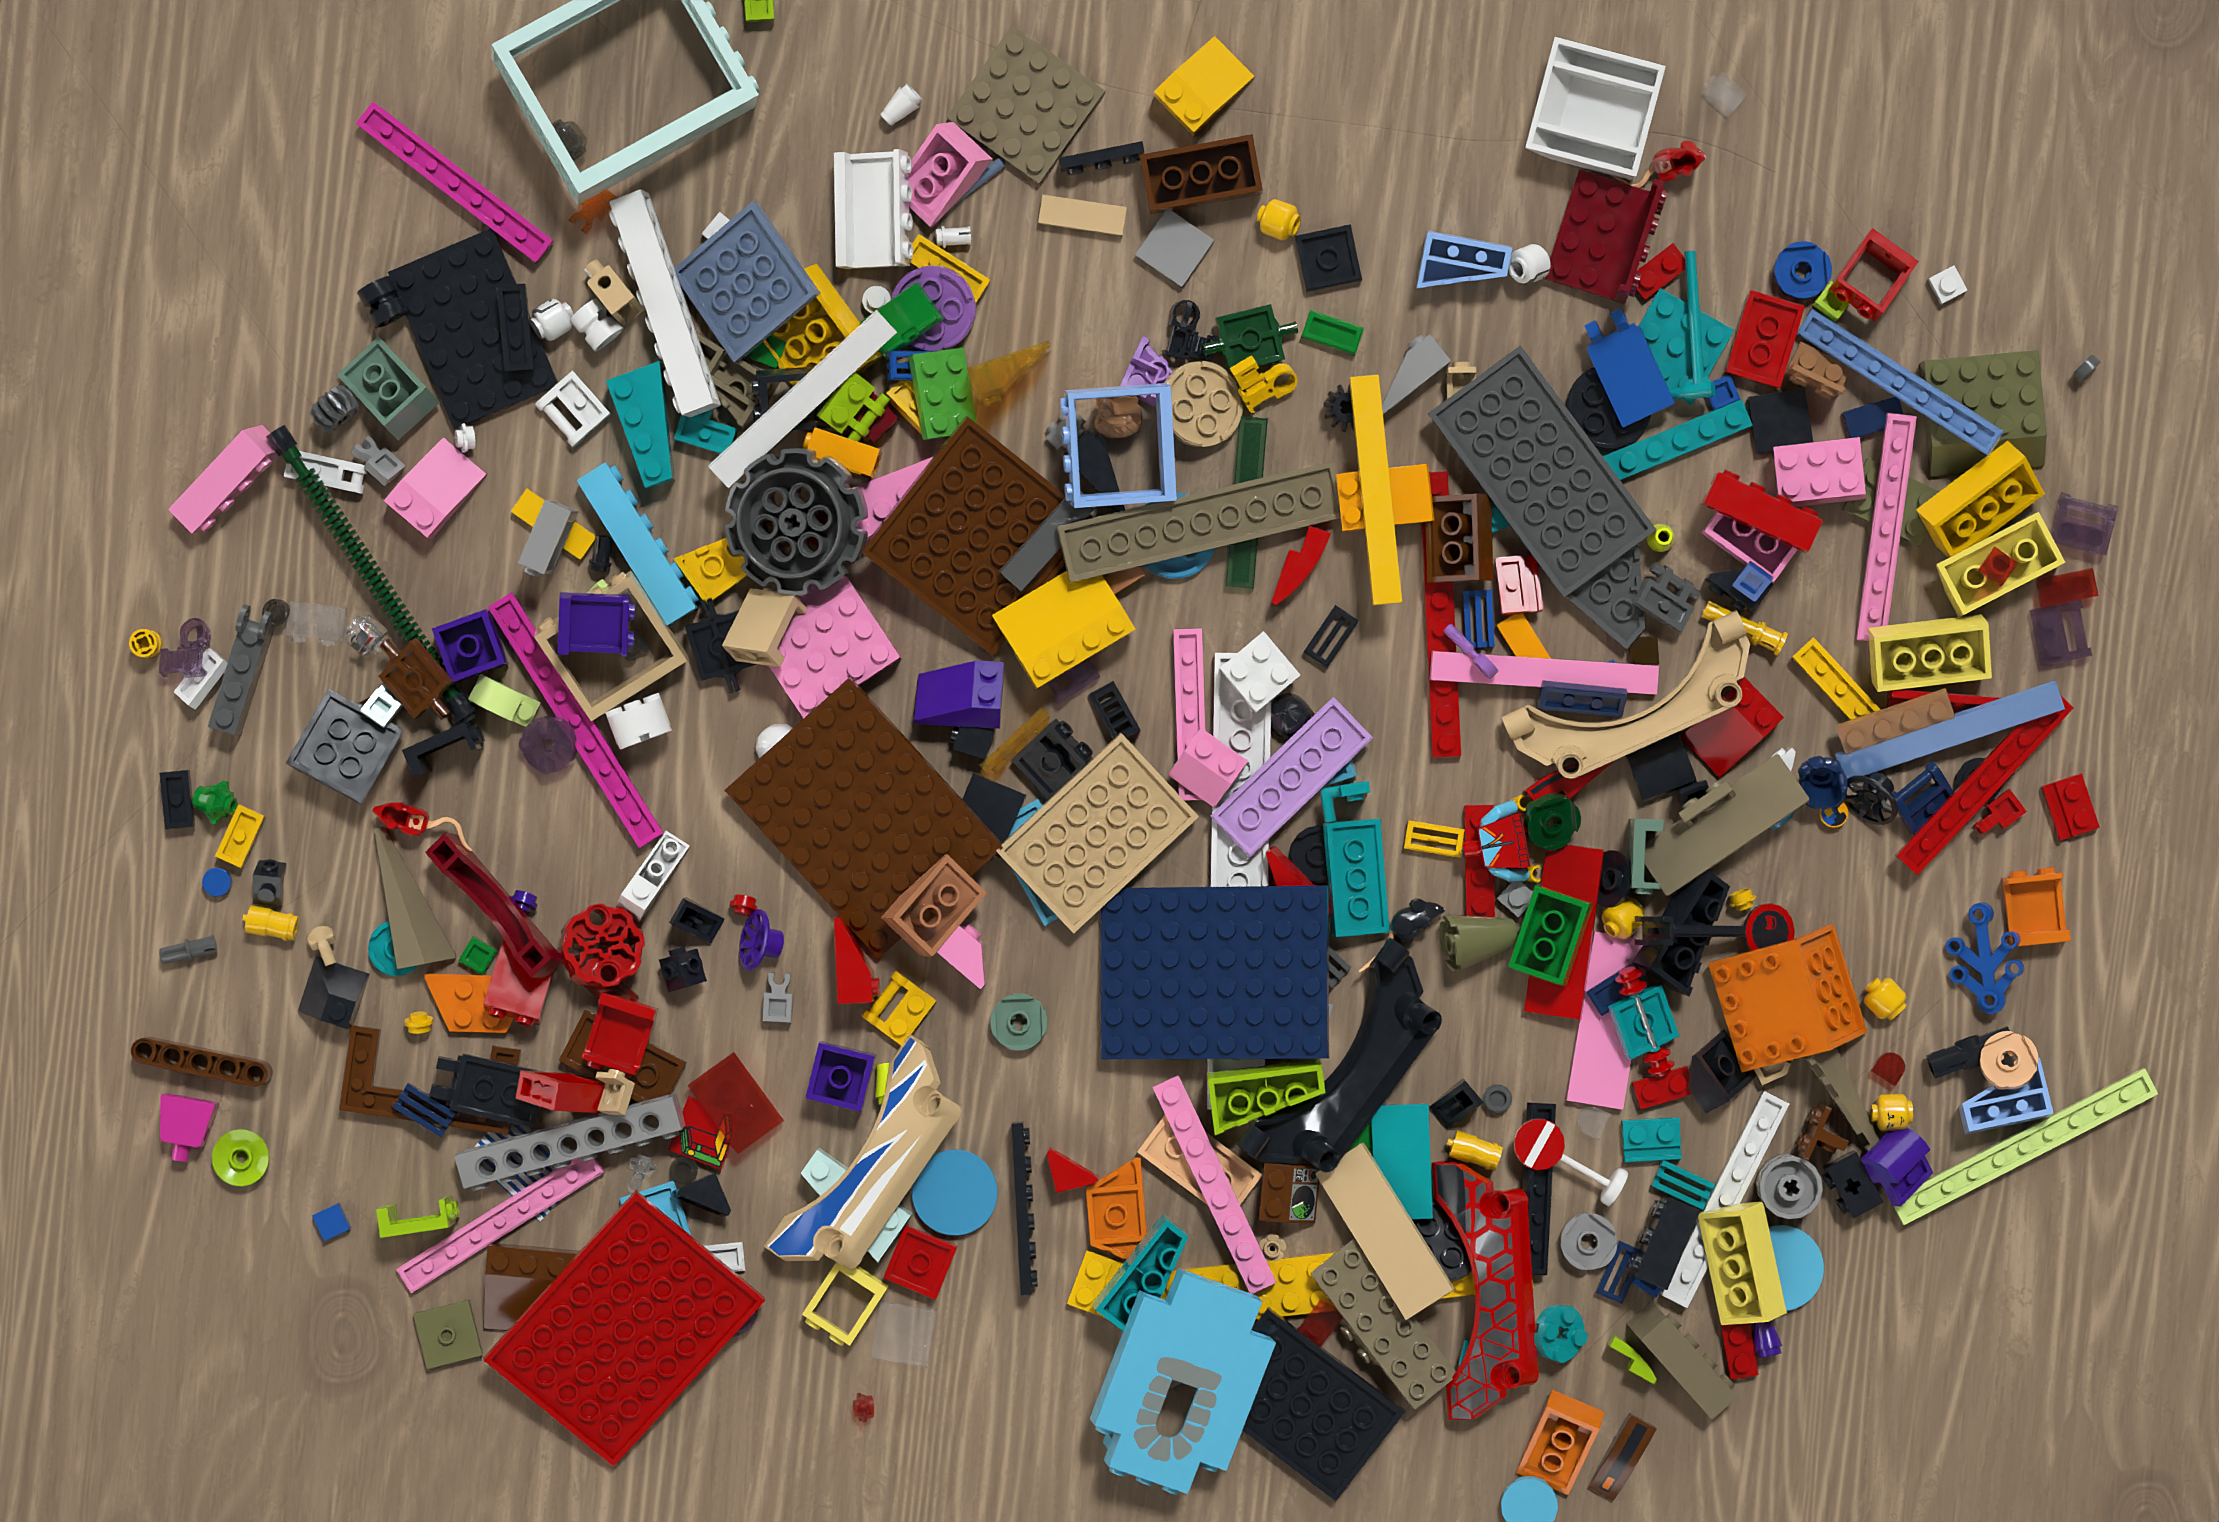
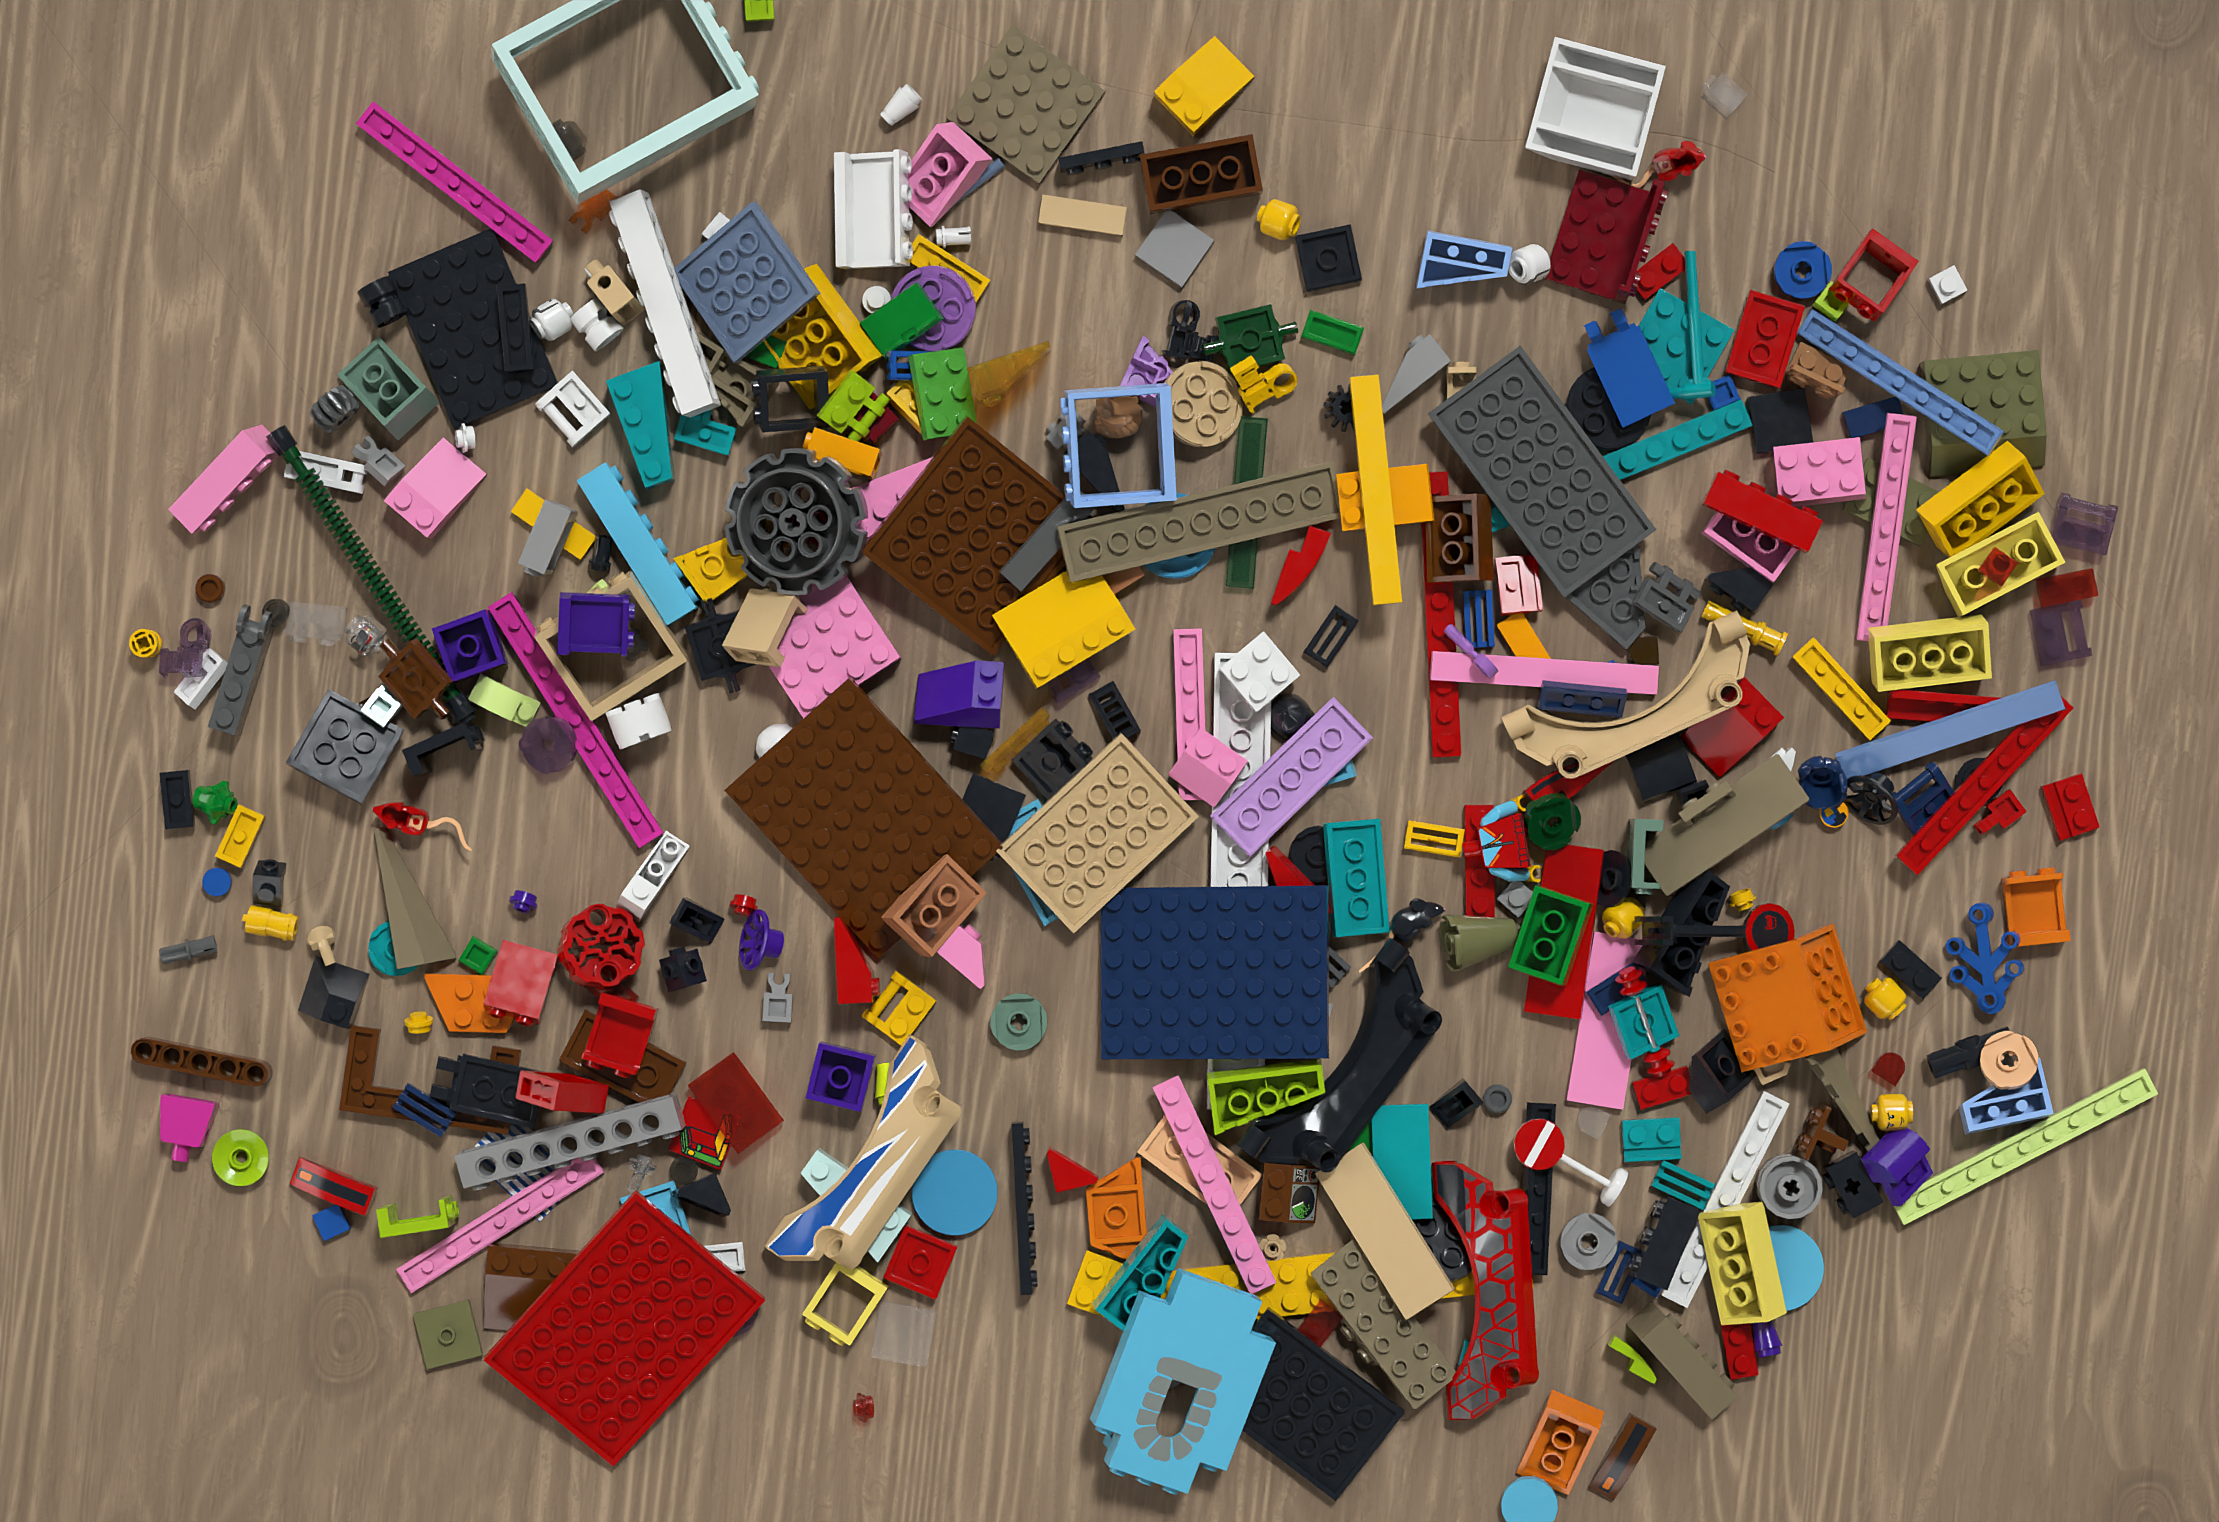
(210, 588): none -> reddish brown tile
(333, 1186): none -> red slope
(520, 933): dark red arch -> none
(615, 1092): tan bracket -> none
(802, 398): white tile -> none
(1352, 791): teal plate -> none
(1474, 1150): yellow piece -> none
(1572, 1335): teal plate -> none
(1657, 545): neon yellow cone -> none
(1752, 581): blue tile -> none
(1895, 721): medium nougat plate -> none
(1910, 969): none -> black plate
(2086, 368): dark grey tile -> none

